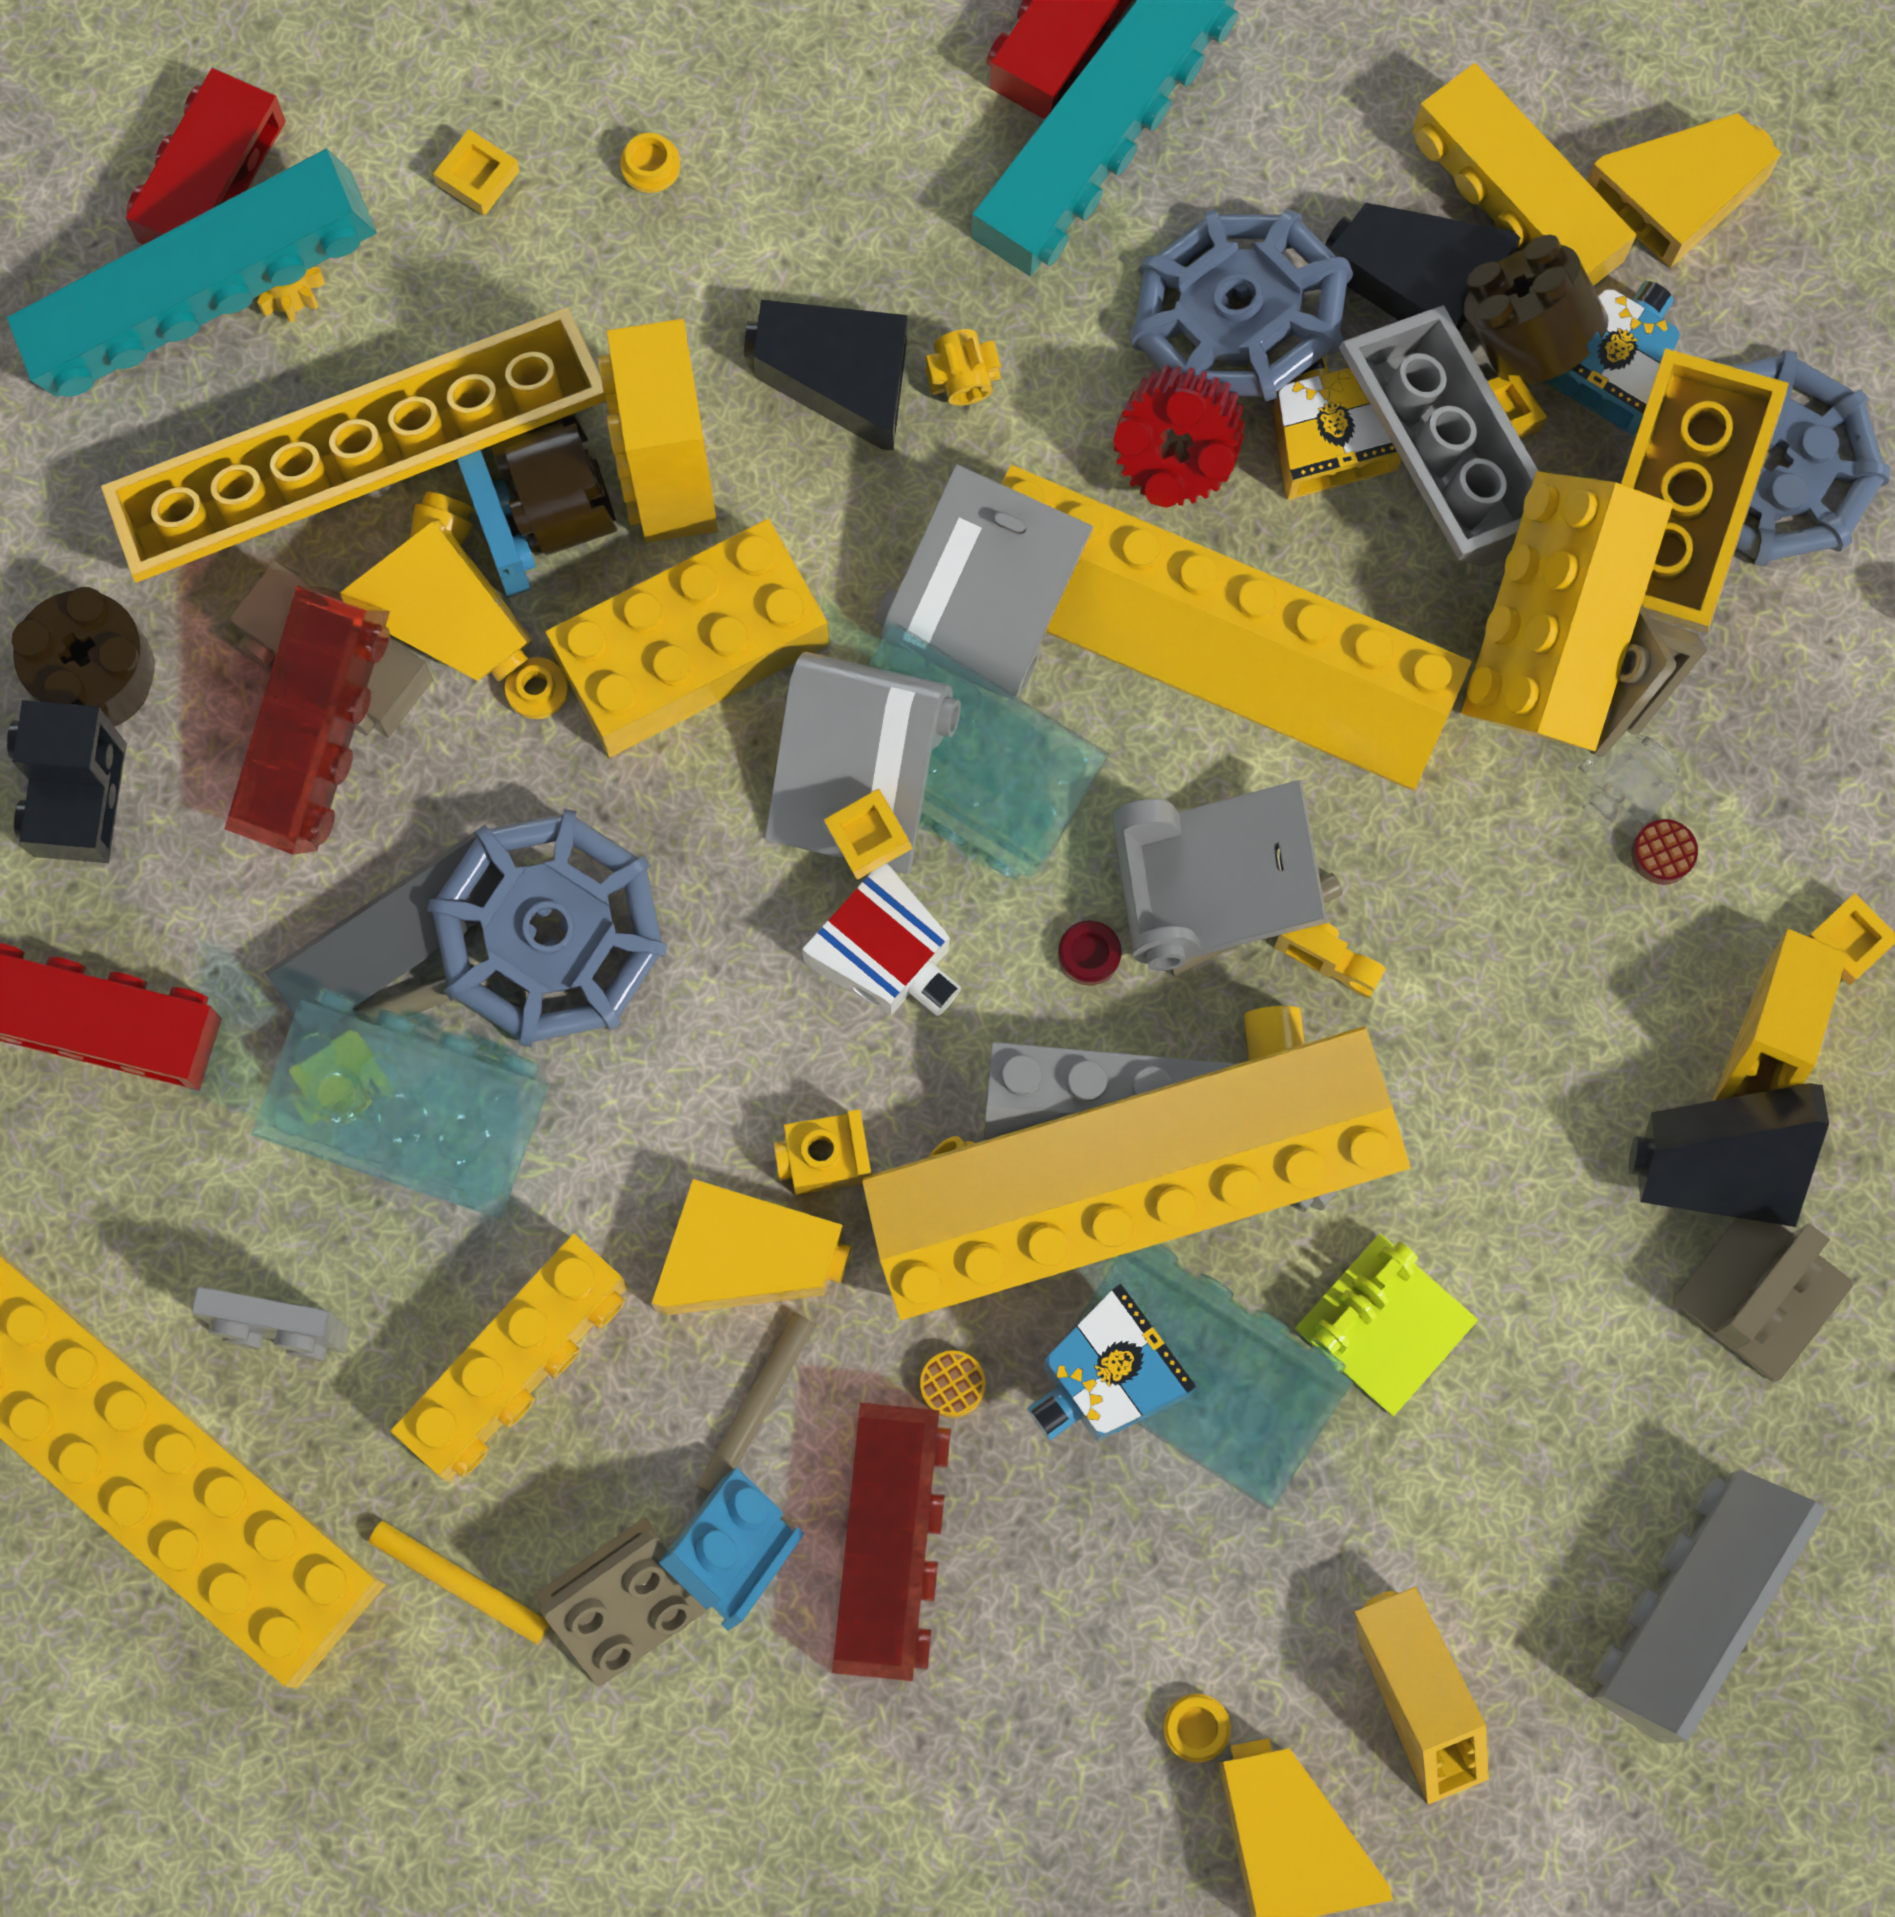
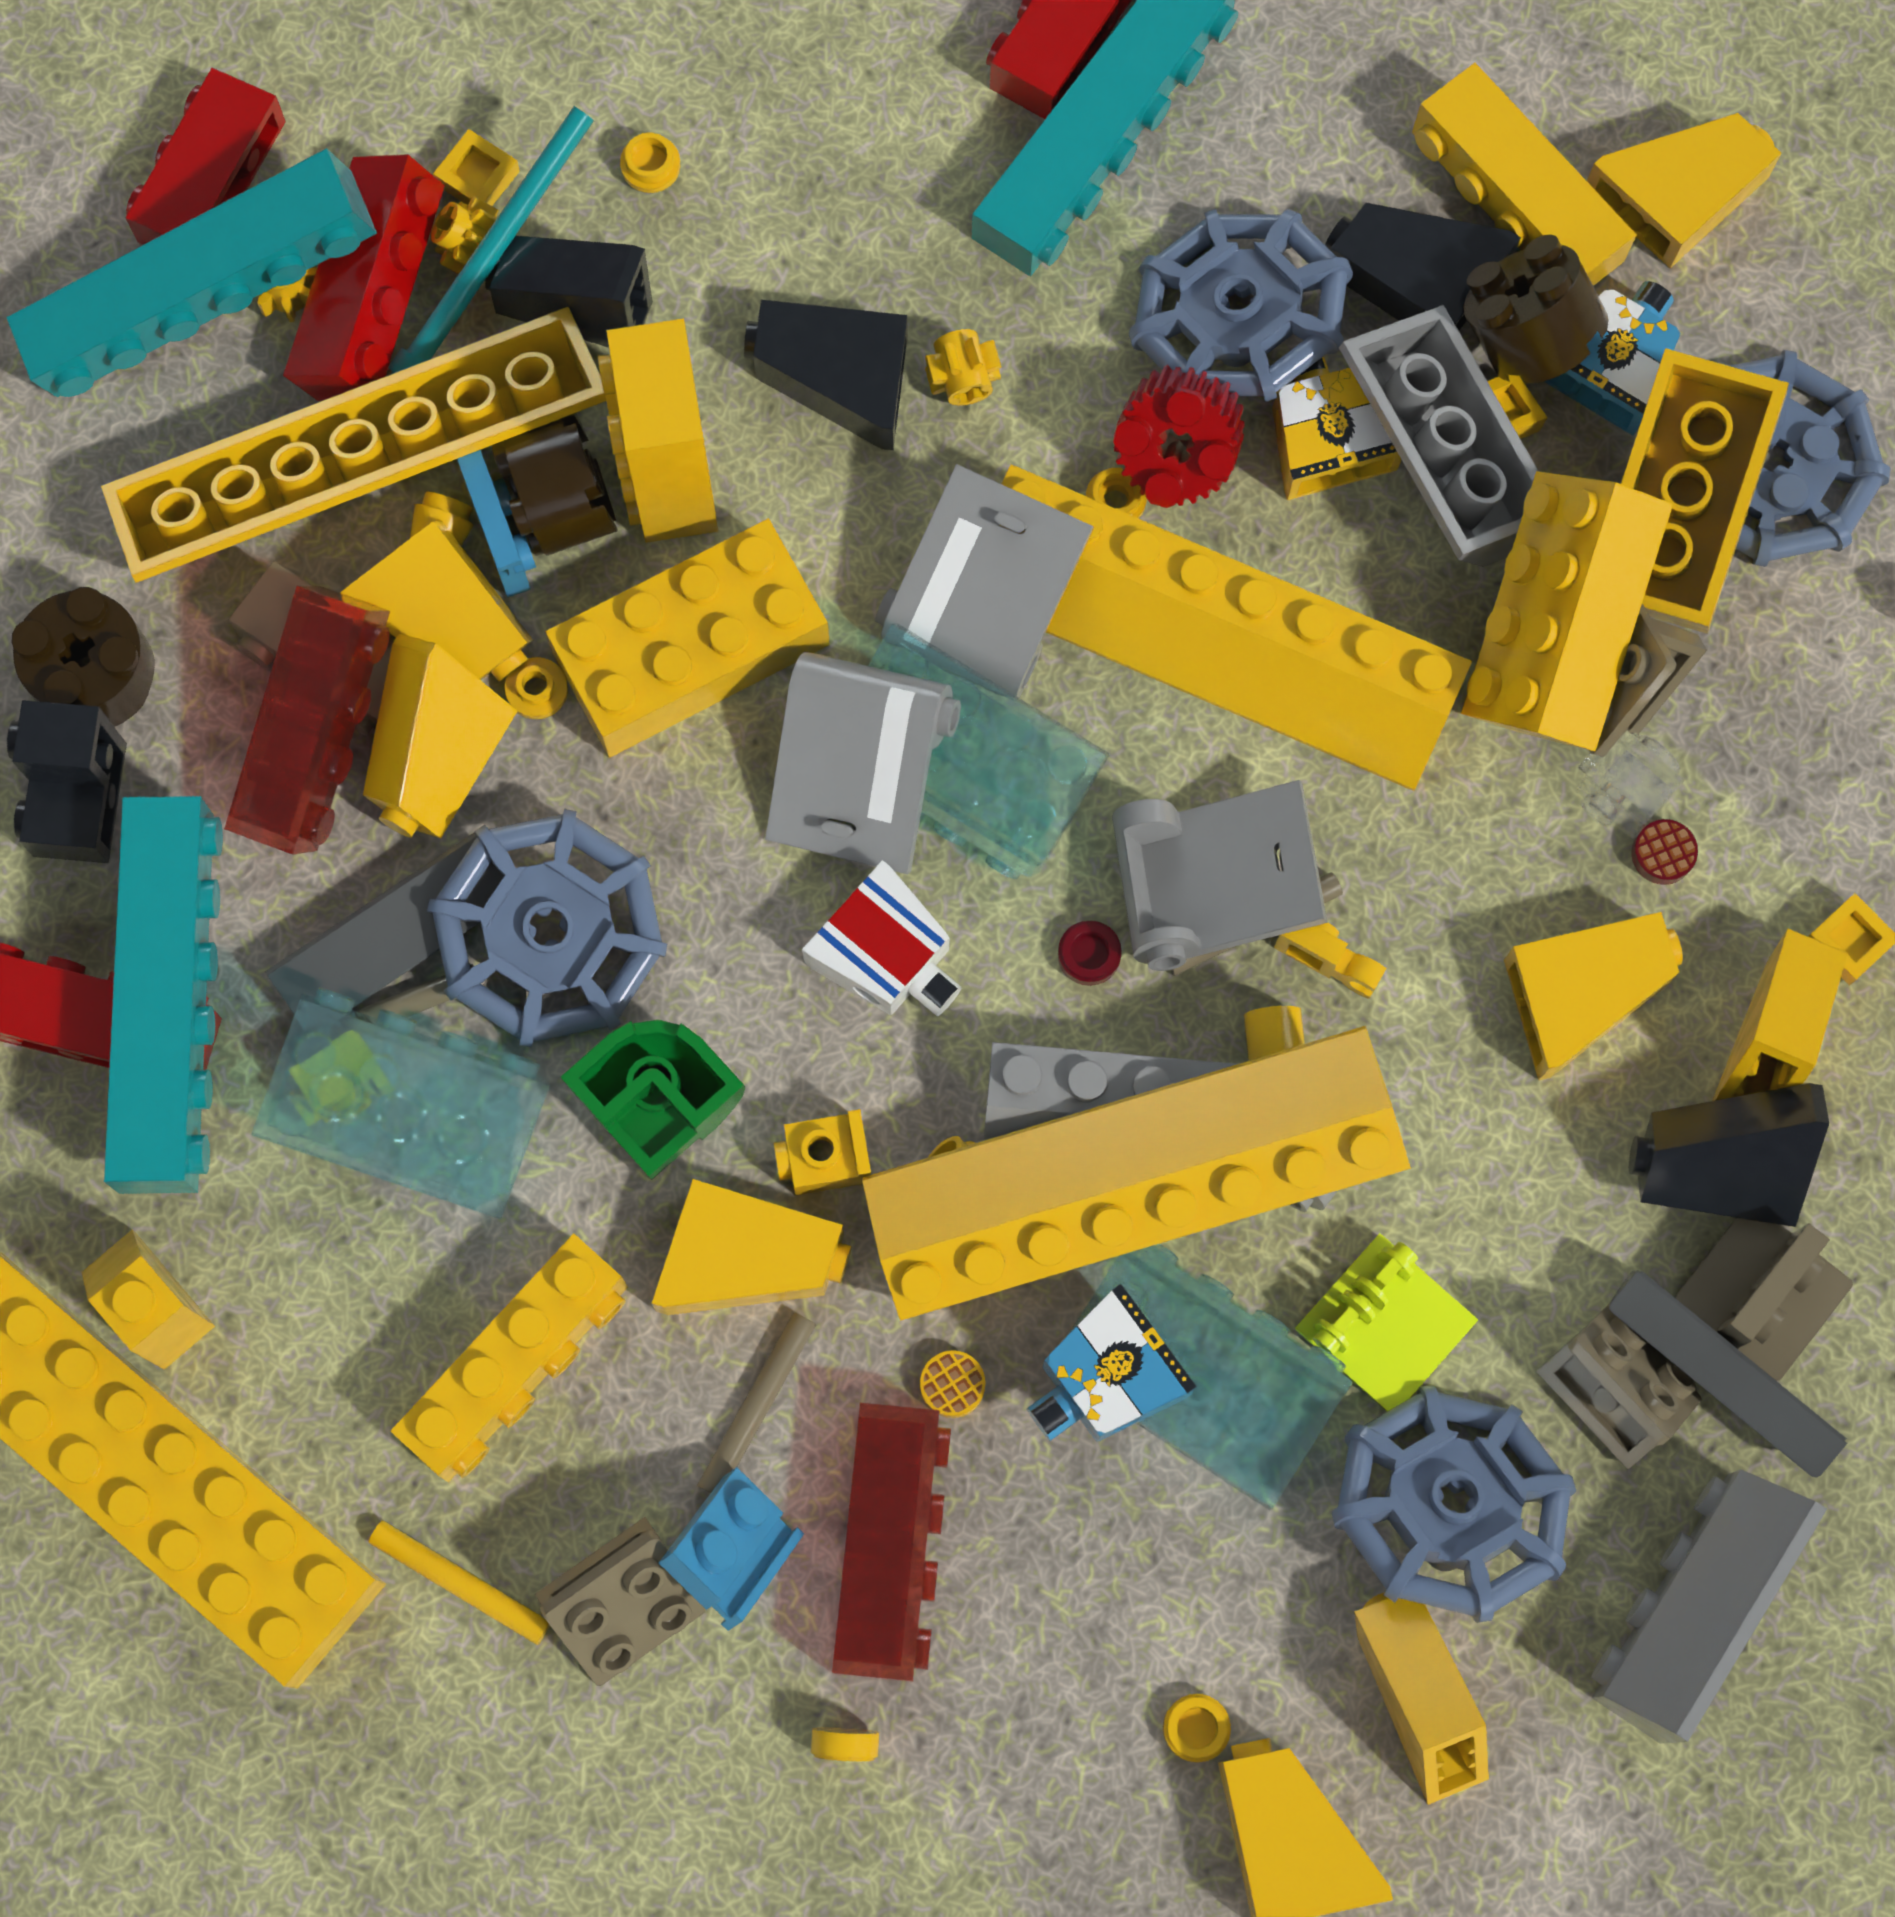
(144, 1302): none -> yellow slope
(161, 996): none -> teal brick
(249, 1319): light grey plate -> none
(363, 296): none -> red brick
(430, 737): none -> yellow slope
(460, 230): none -> yellow gear
(495, 242): none -> teal bar
(597, 281): none -> black slope
(655, 1090): none -> green brick
(844, 1744): none -> yellow tile
(868, 834): yellow plate -> none
(1111, 480): none -> yellow plate
(1444, 1536): none -> sand blue plate
(1587, 984): none -> yellow slope
(1621, 1387): none -> dark tan bracket
(1727, 1373): none -> dark grey slope

